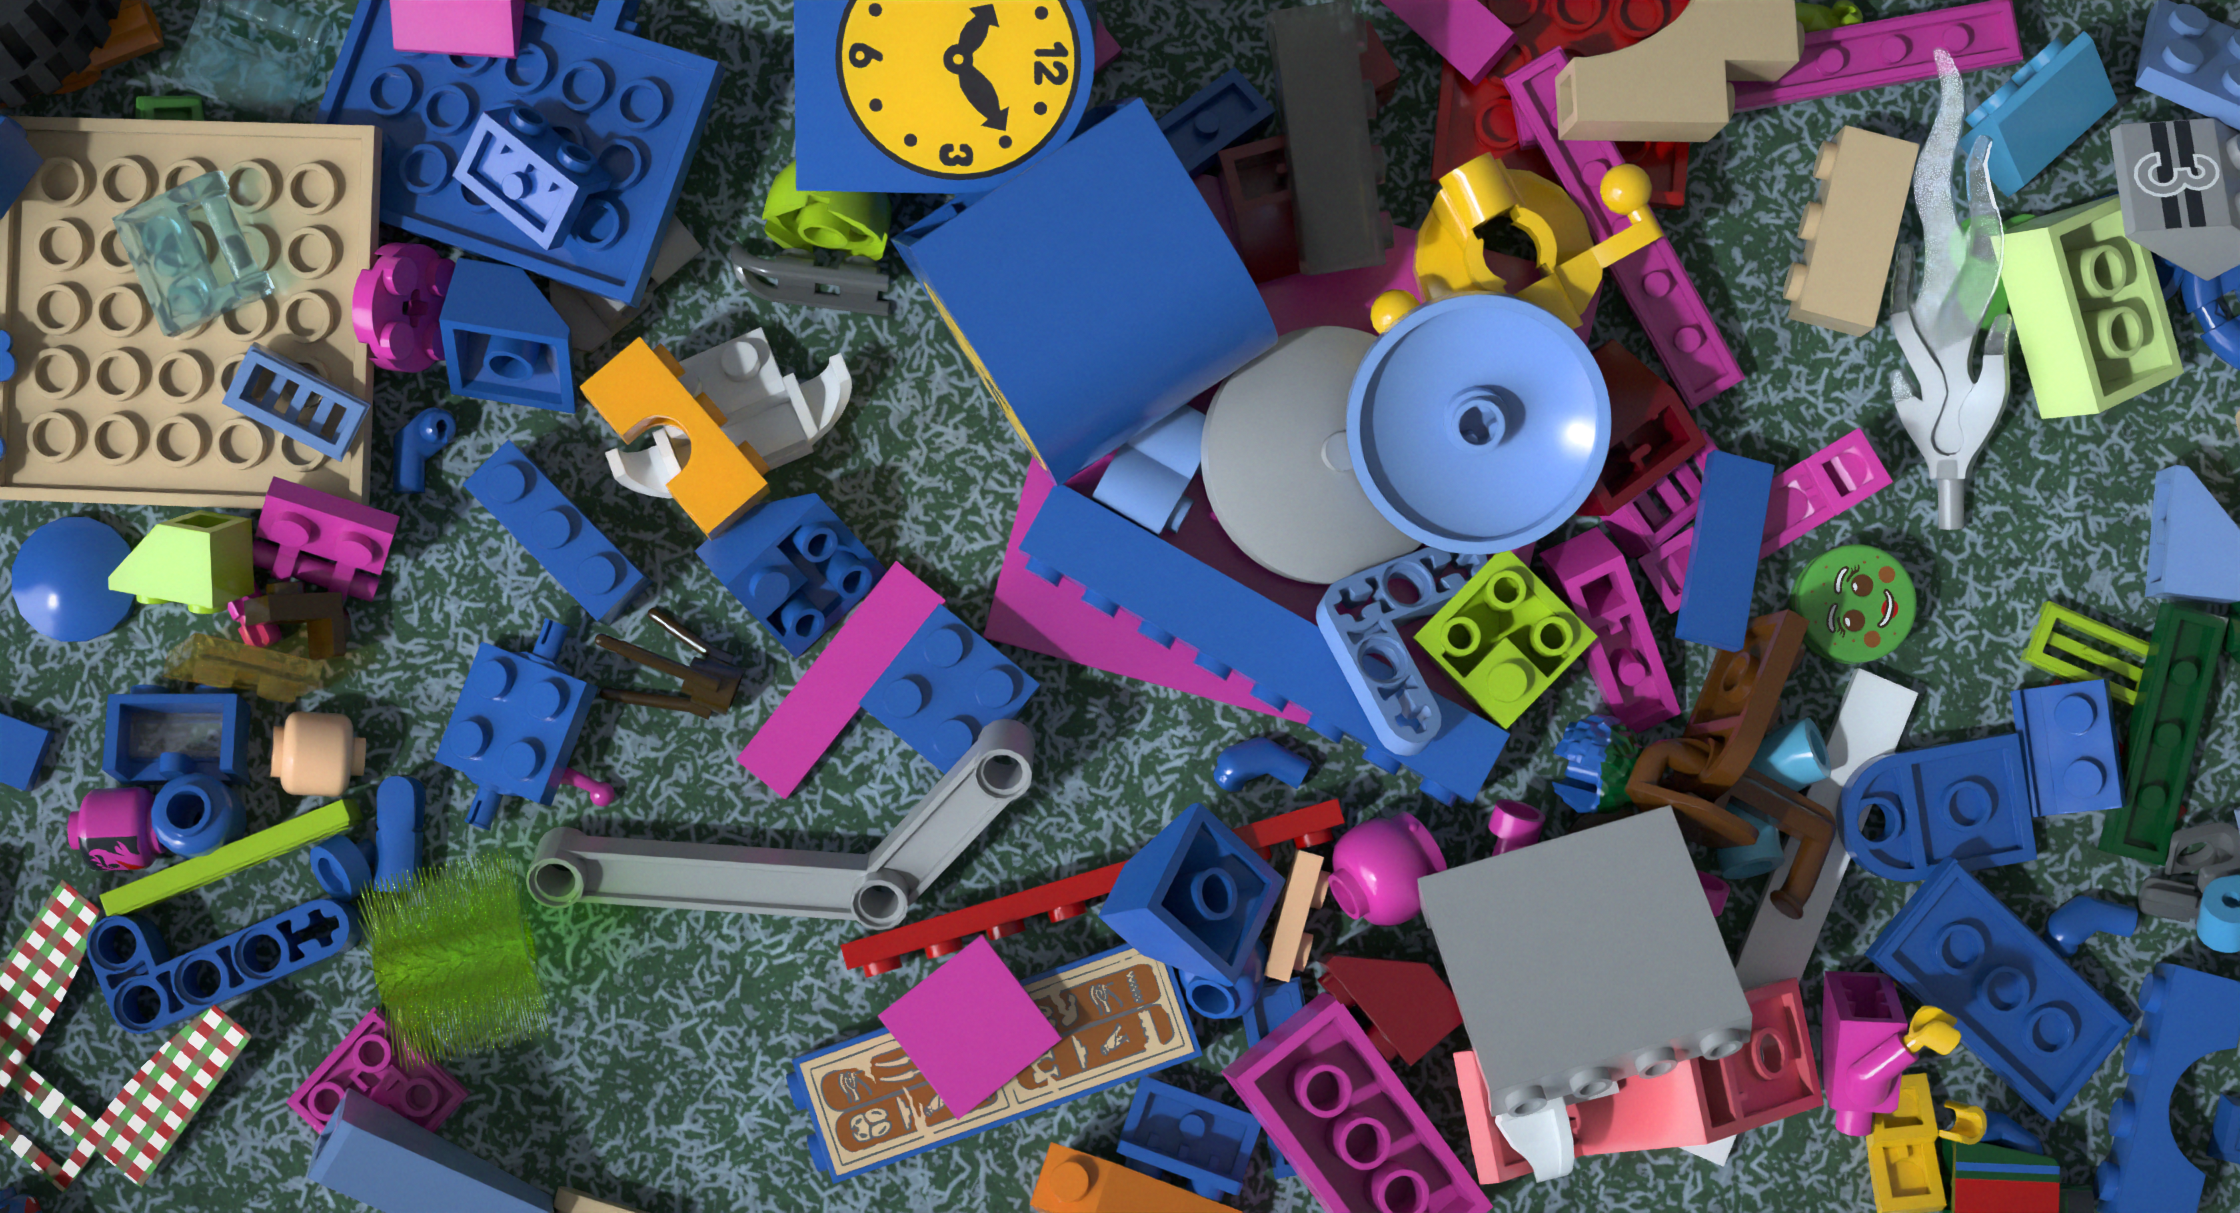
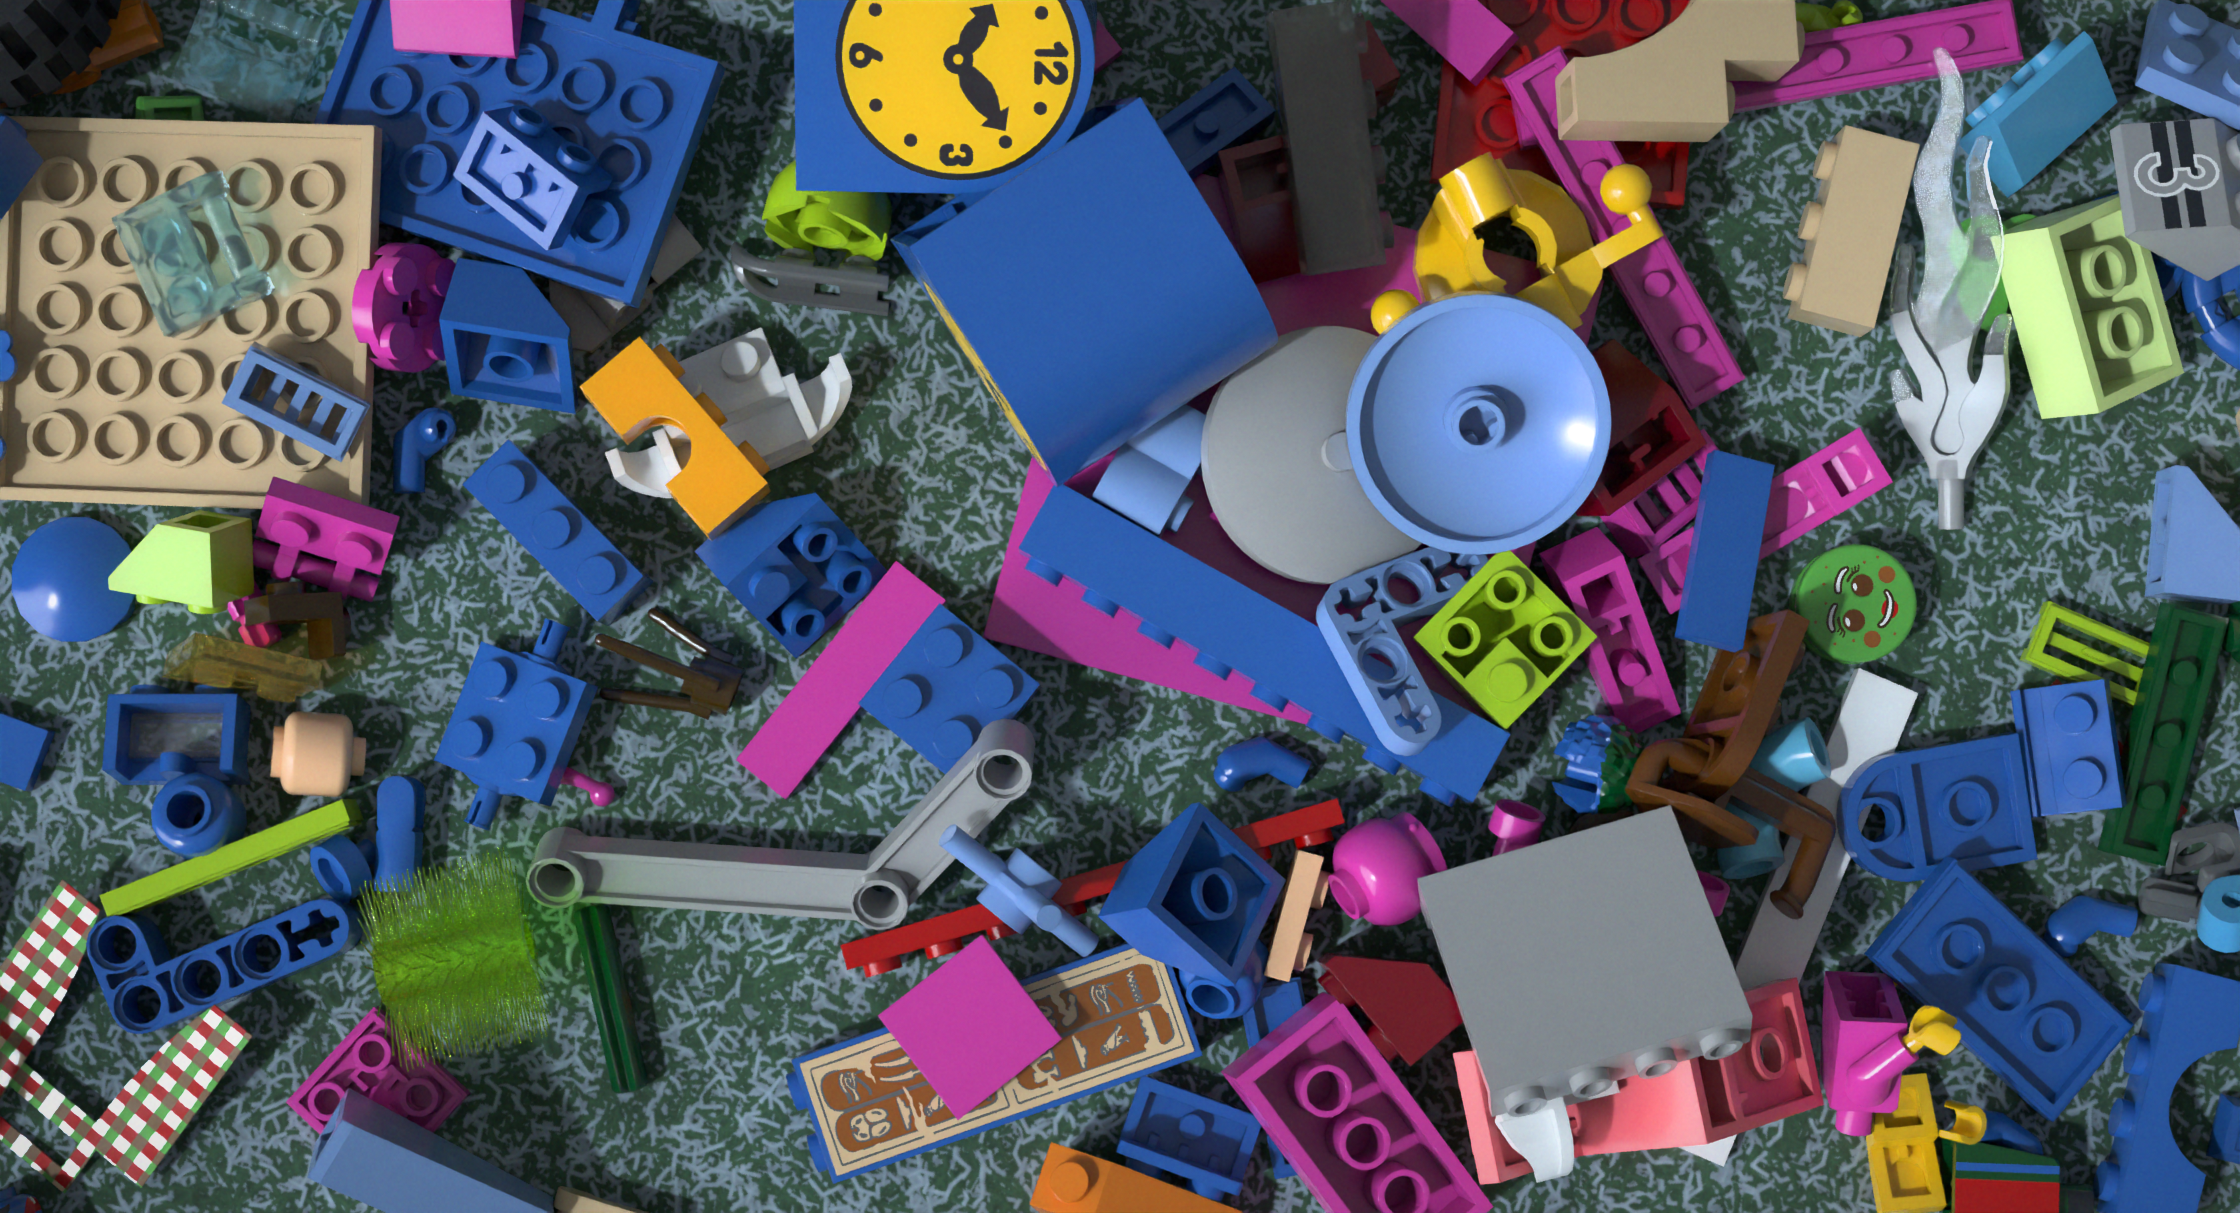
(115, 829): dark pink head -> none
(610, 998): none -> dark green axle
(1018, 890): none -> medium blue bar

